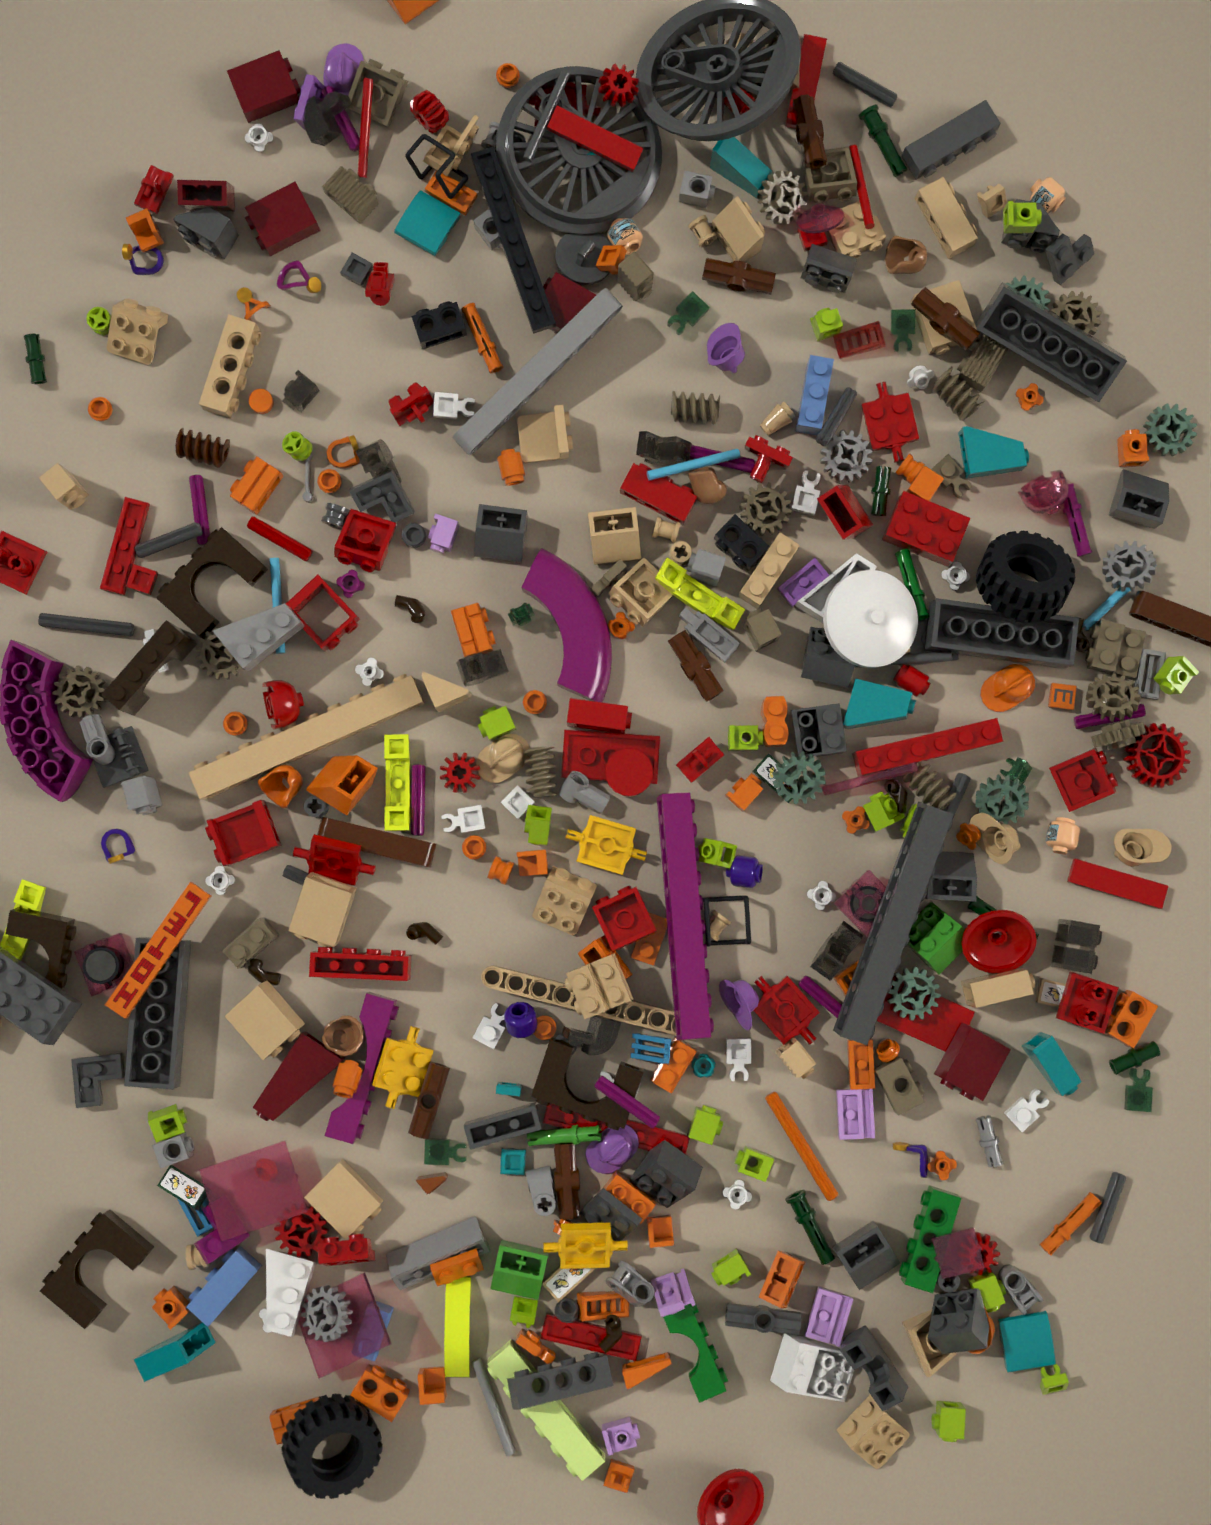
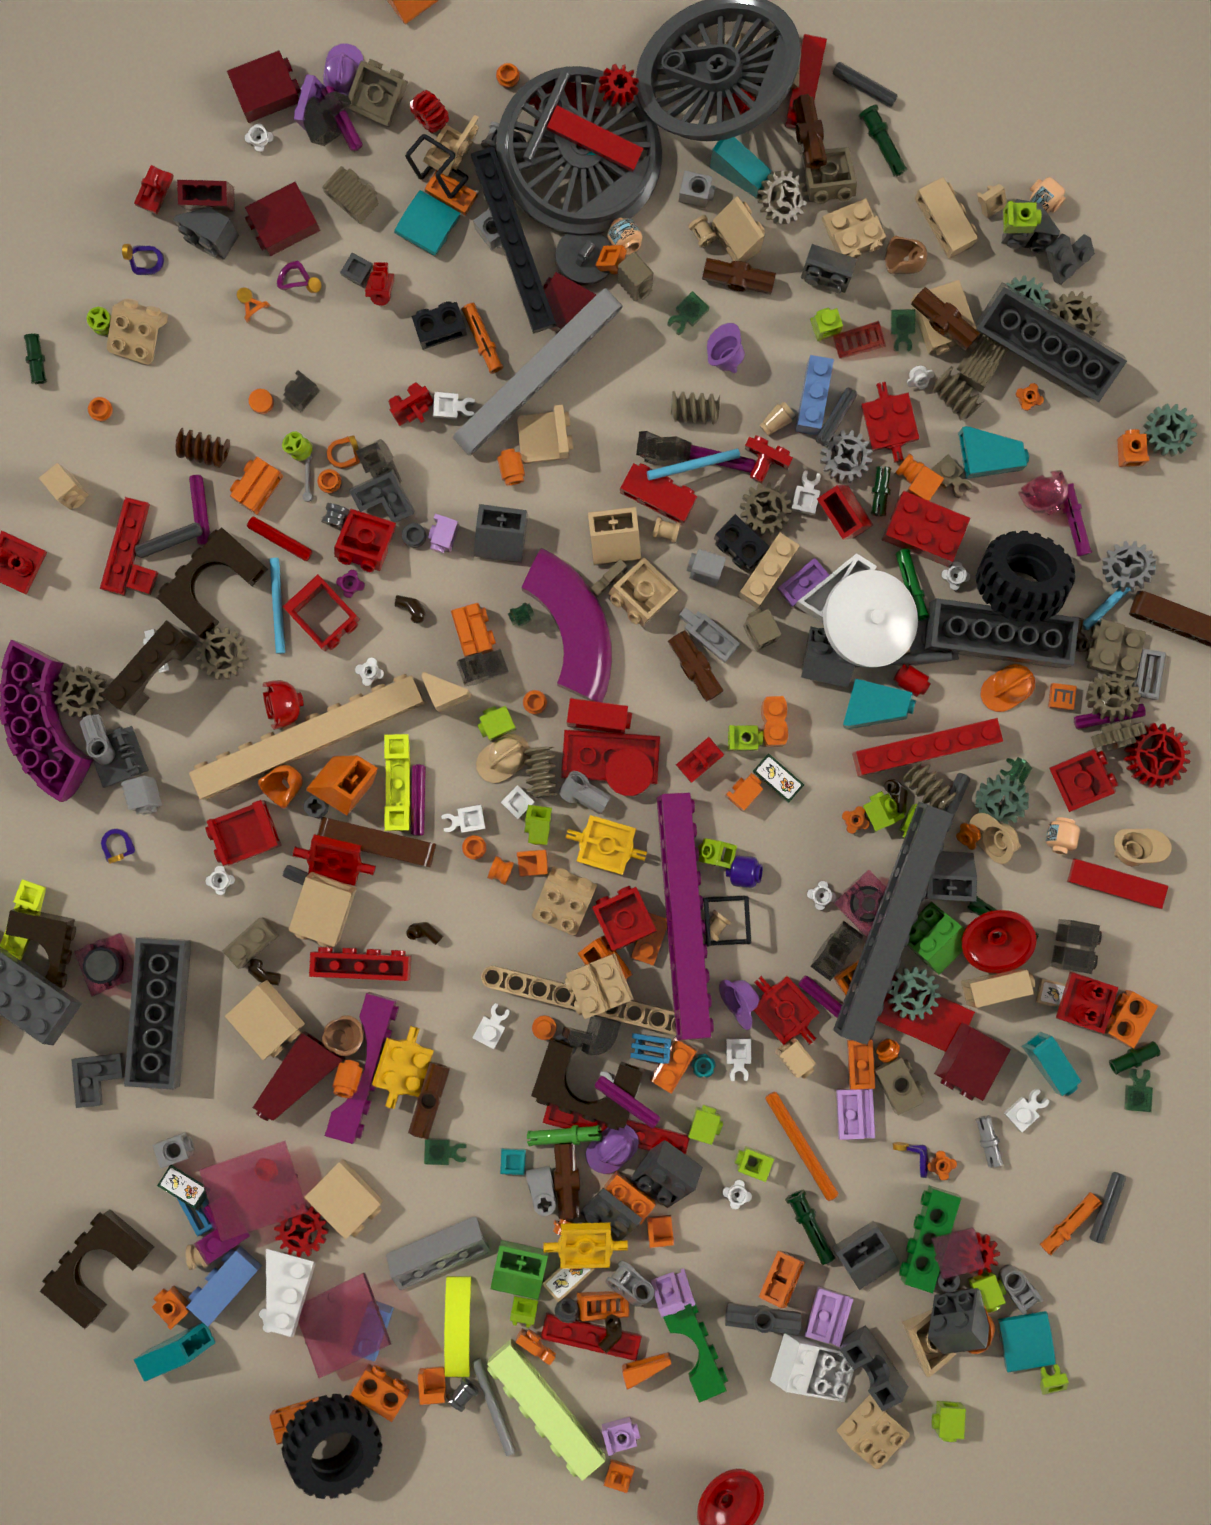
(86, 624): dark grey axle -> none
(145, 230): orange panel -> none
(158, 950): orange tile -> none
(166, 1129): lime brick -> none
(235, 330): tan brick -> none
(235, 723): orange plate -> none
(259, 635): light grey wedge -> none
(326, 1313): light grey gear -> none
(343, 1252): red plate -> none
(365, 127): red bar -> none
(432, 1181): dark orange slope -> none
(455, 779): red gear -> none
(456, 1267): orange plate -> none
(462, 1394): none -> dark grey bush
(503, 1125): dark grey brick -> none
(508, 1089): teal tile -> none
(520, 1020): dark purple head -> none
(597, 1378): dark grey brick -> none
(616, 629): orange plate -> none
(677, 547): tan bush -> none
(698, 596): neon yellow slope -> none
(706, 485): medium nougat hair -> none
(730, 1269): lime brick -> none
(791, 770): sand green gear -> none
(808, 239): red plate -> none
(819, 730): dark grey slope -> none
(820, 218): clear pink dish -> none
(861, 188): red bar -> none
(870, 778): clear pink bar -> none
(950, 140): dark grey brick -> none
(1140, 499): dark grey slope -> none
(1175, 675): lime brick -> none

